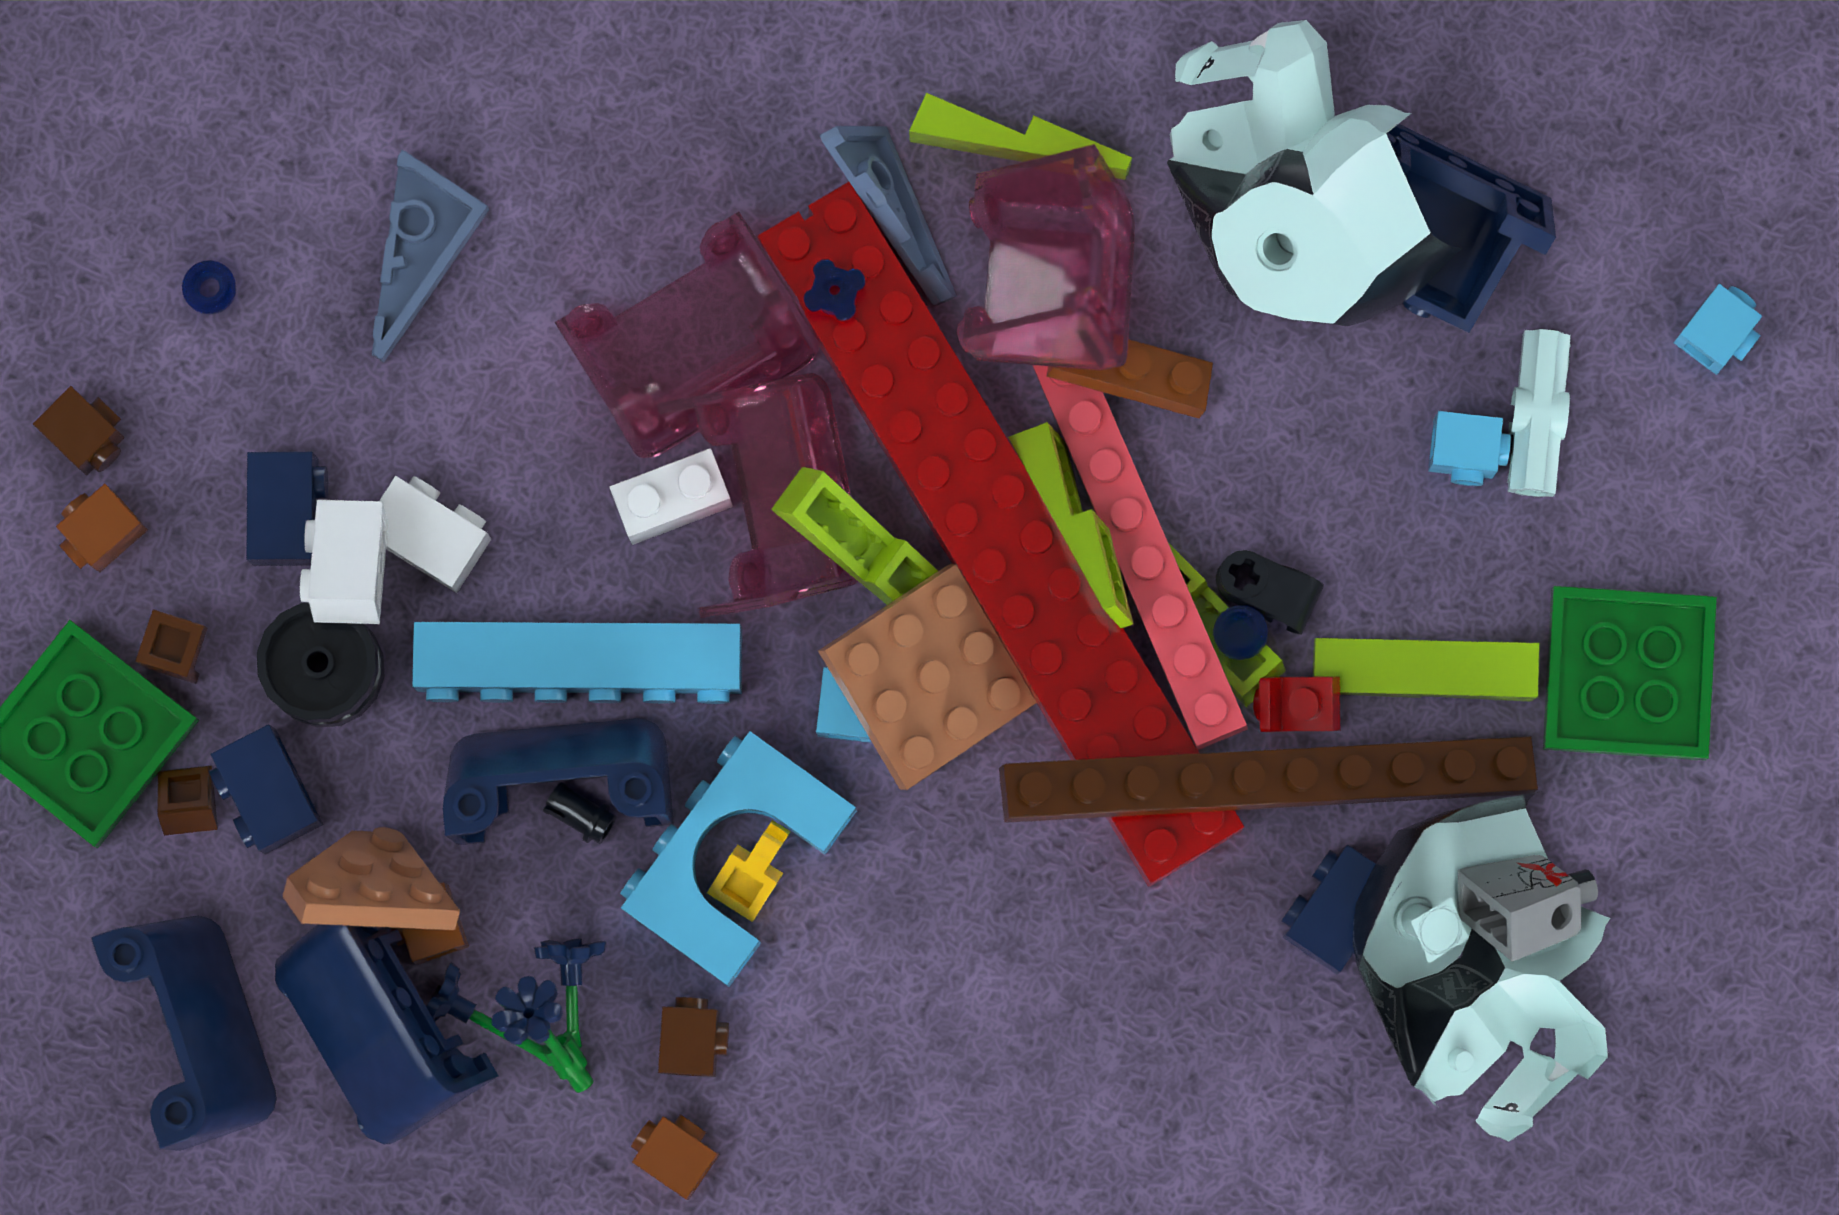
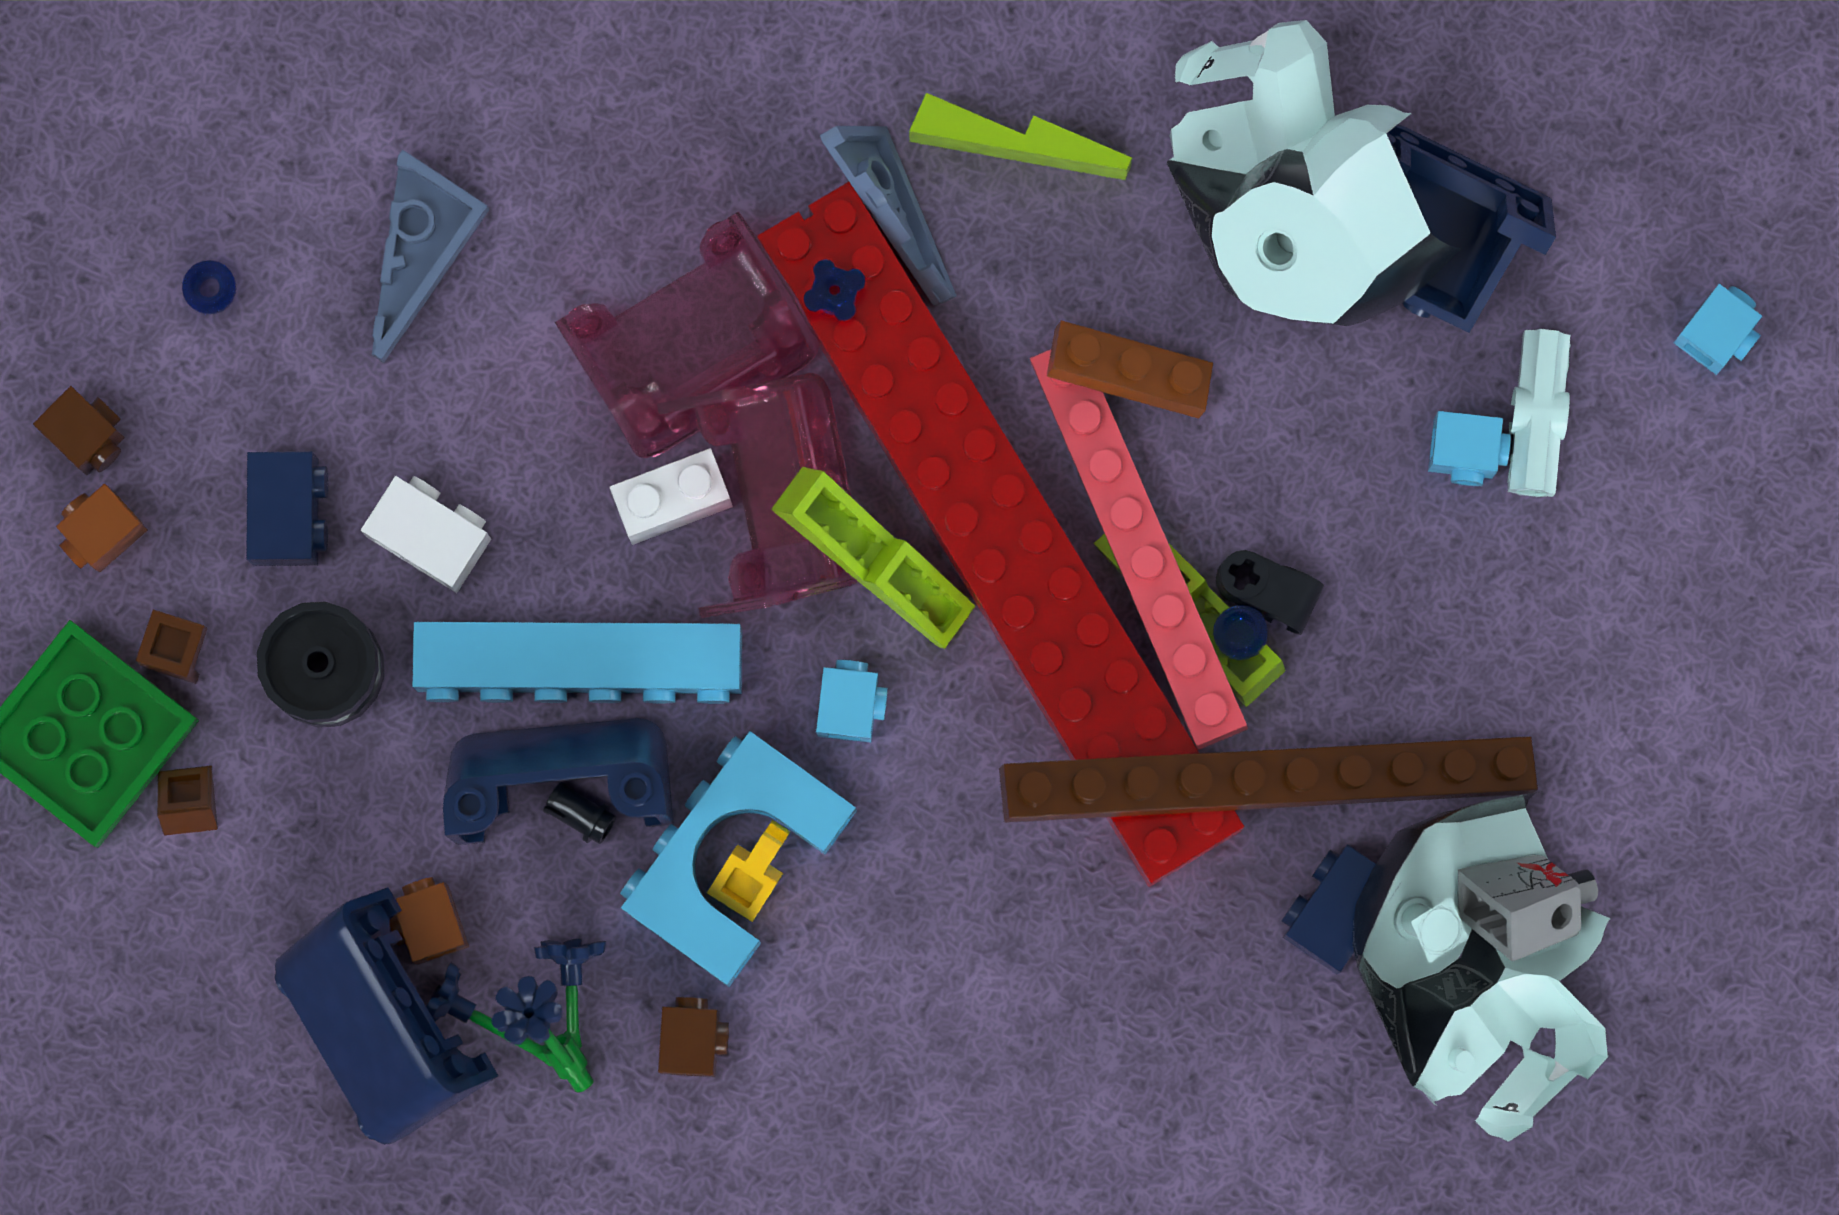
(208, 1024): dark blue windscreen -> none
(265, 790): dark blue brick -> none
(346, 561): white brick -> none
(372, 883): nougat plate -> none
(674, 1154): dark orange brick -> none
(927, 676): nougat plate -> none
(1054, 264): clear pink windscreen -> none
(1086, 535): lime slope -> none
(1298, 704): red bracket -> none
(1430, 668): lime slope -> none
(1629, 673): green plate -> none

